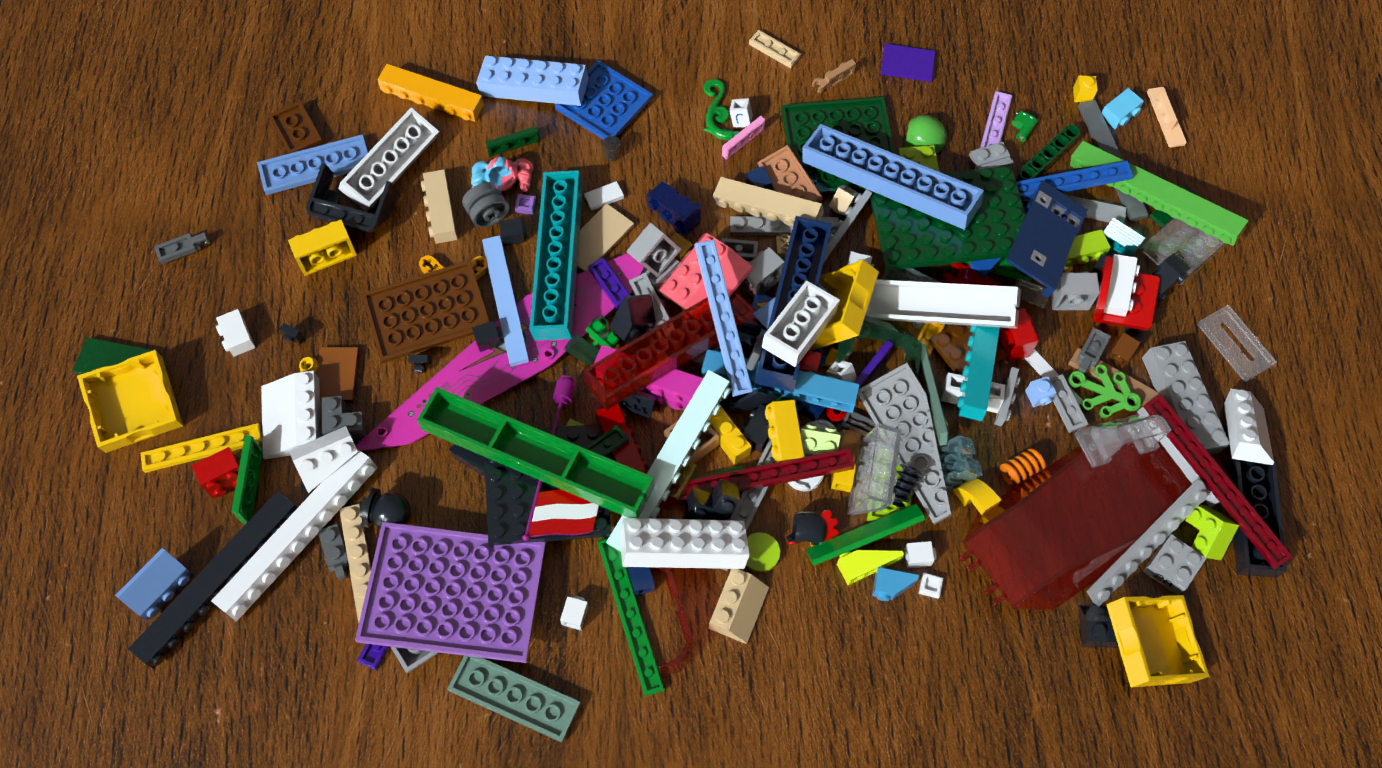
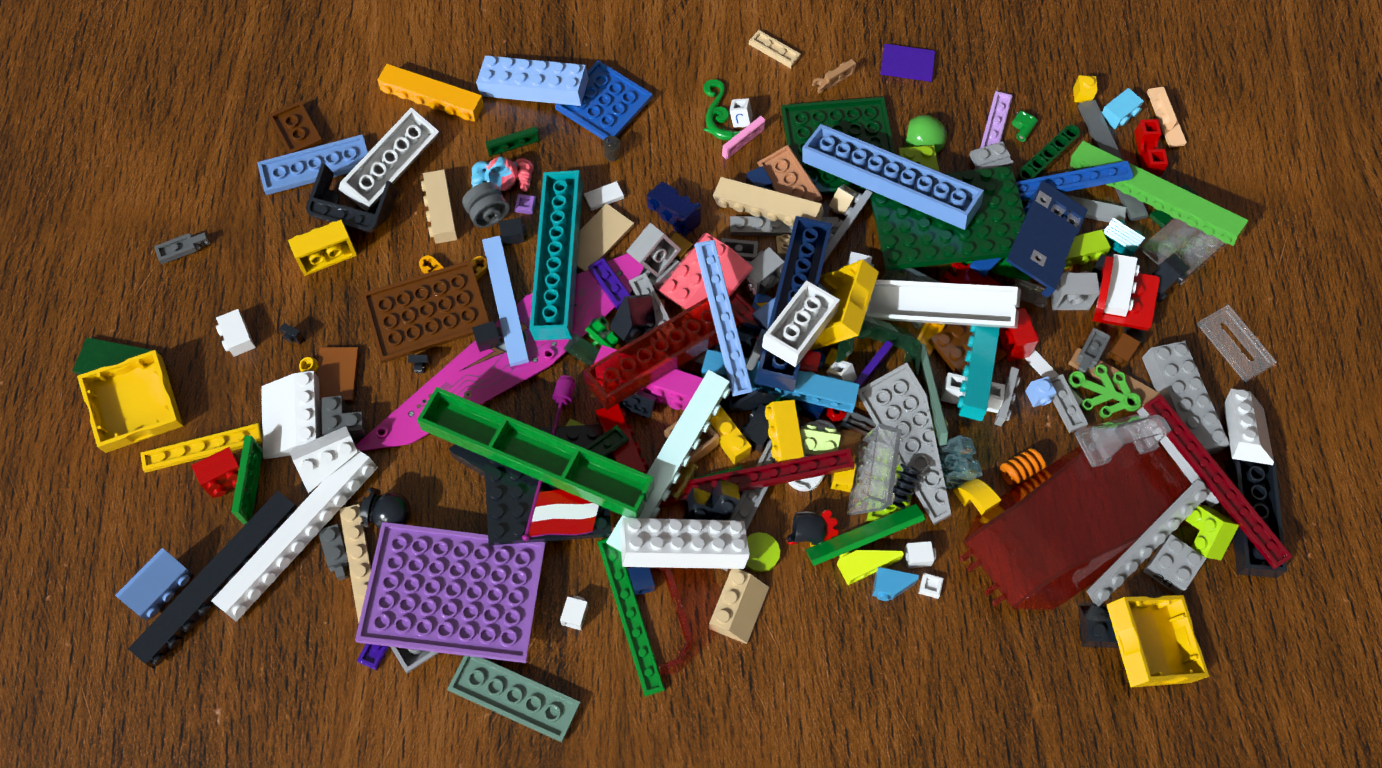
(1147, 136): none -> red arch

